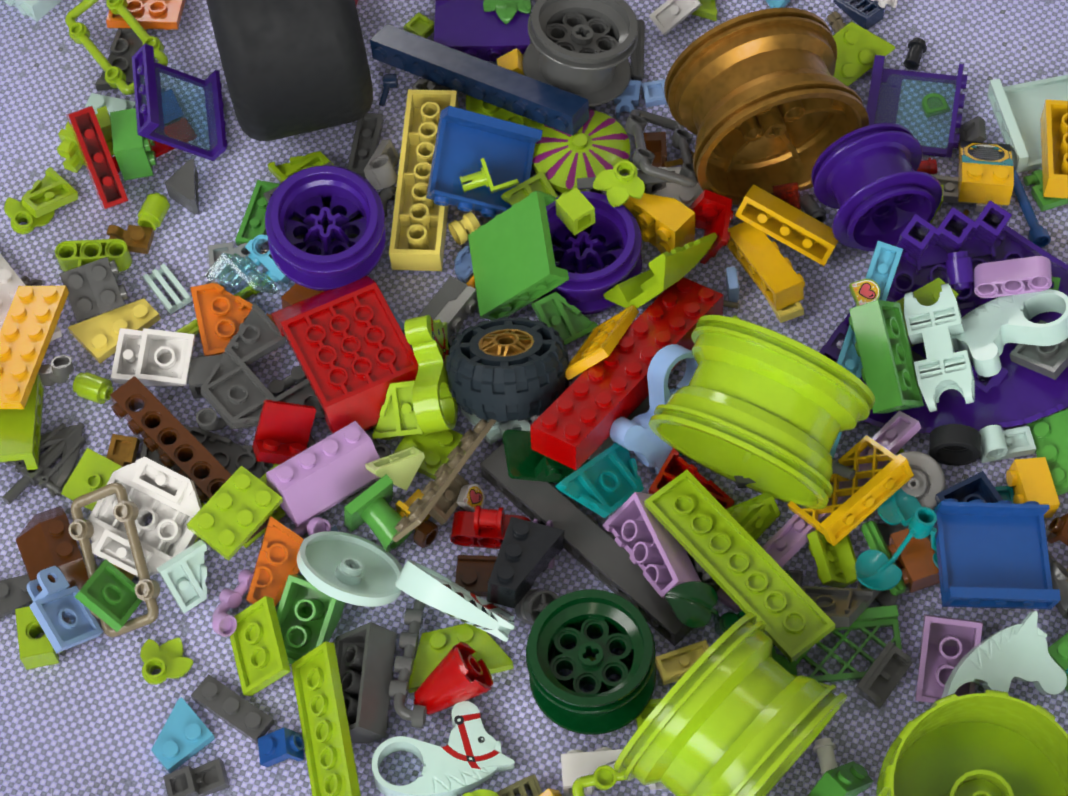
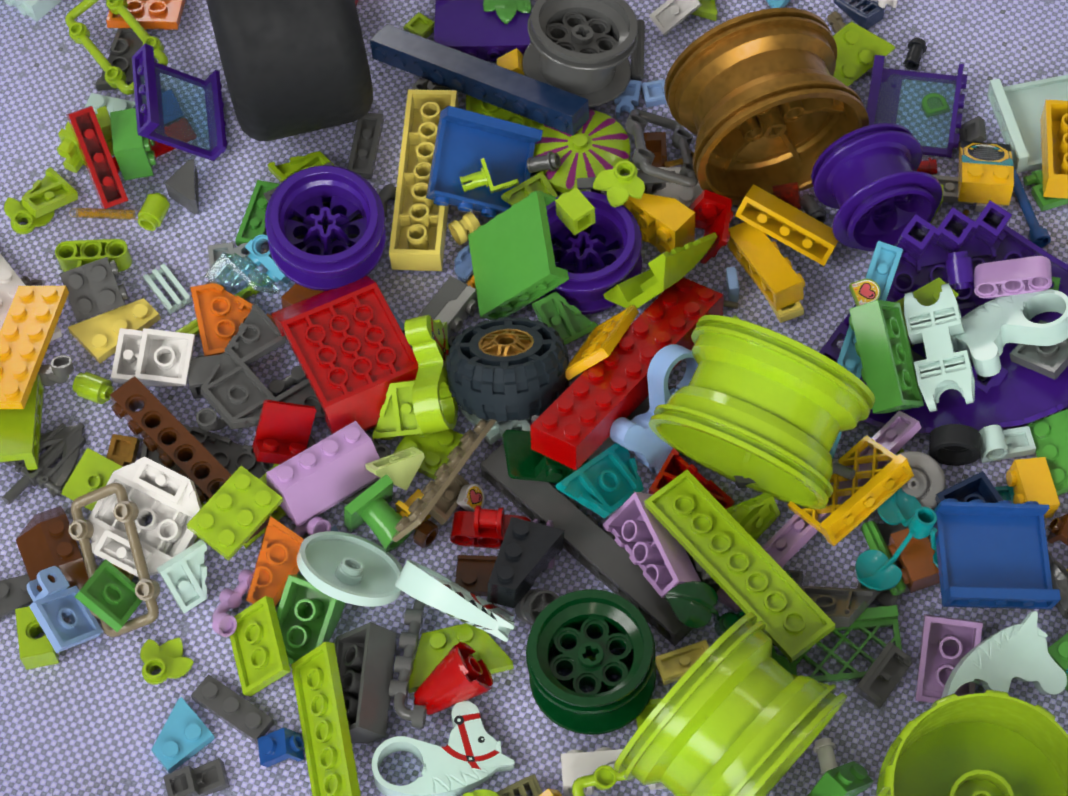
(96, 214): none -> yellow piece
(136, 237): pearl gold plate -> none
(380, 168): light grey plate -> none
(389, 81): dark blue hand -> none
(546, 162): none -> dark grey pin
(835, 562): lime bracket -> none

